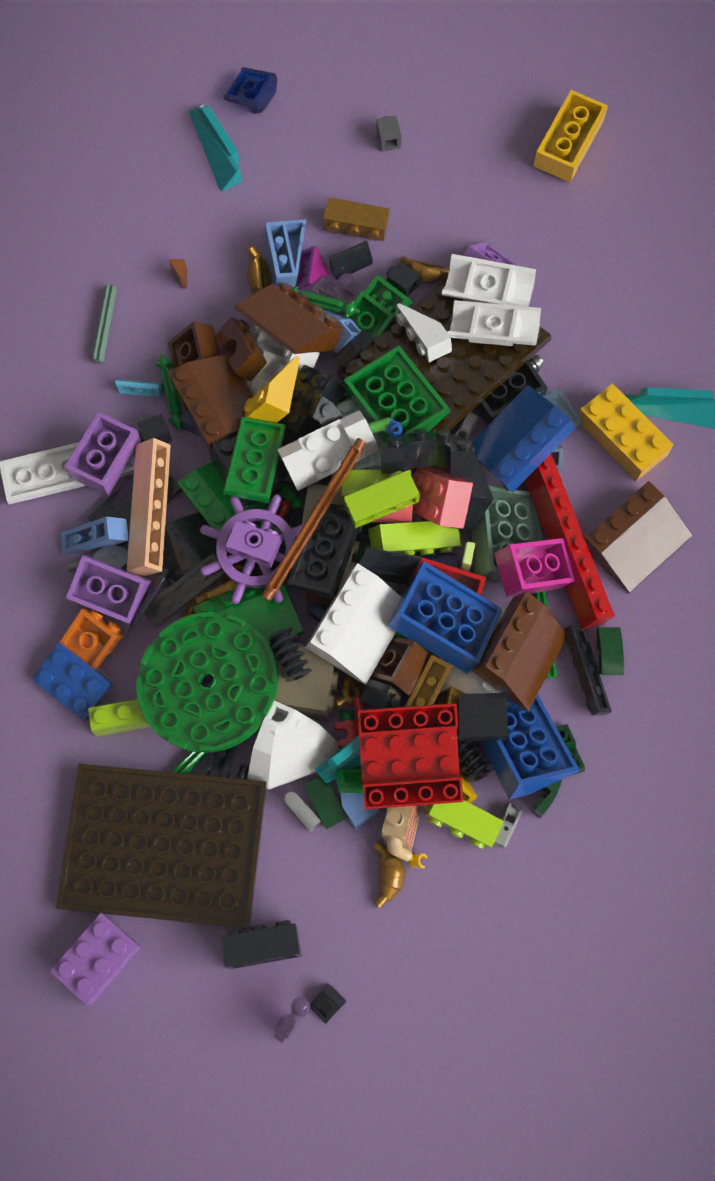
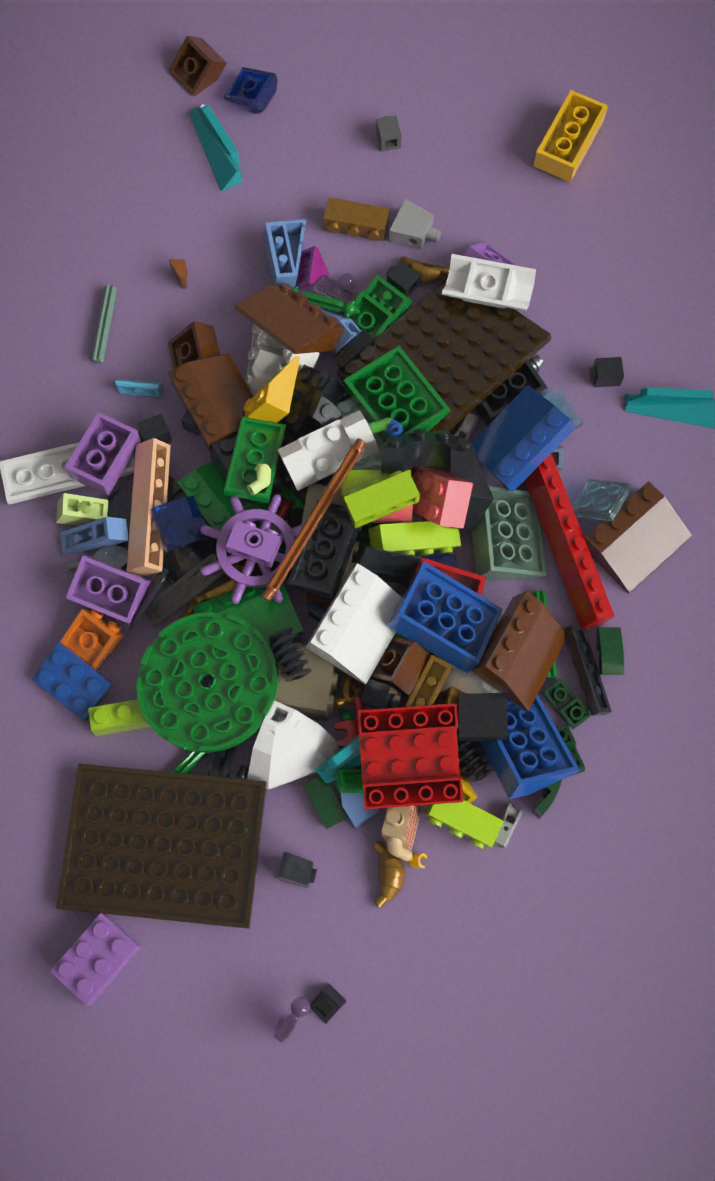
(80, 509): none -> yellowish green arch
(170, 394): green wheel -> none
(179, 523): none -> clear blue slope
(197, 65): none -> reddish brown slope
(238, 340): reddish brown arch -> none
(258, 271): pearl gold piece -> none
(261, 945): black brick -> none
(263, 479): none -> yellowish green arm
(296, 870): none -> black slope
(302, 811): light grey bar -> none
(351, 260): black slope -> none
(413, 226): none -> light grey torso
(427, 333): white slope -> none
(467, 557): yellowish green tile -> none
(495, 323): white piece -> none
(534, 567): dark pink brick -> none
(566, 704): none -> dark green slope
(601, 499): none -> clear light blue plate
(607, 372): none -> black brick
(625, 432): yellow brick -> none

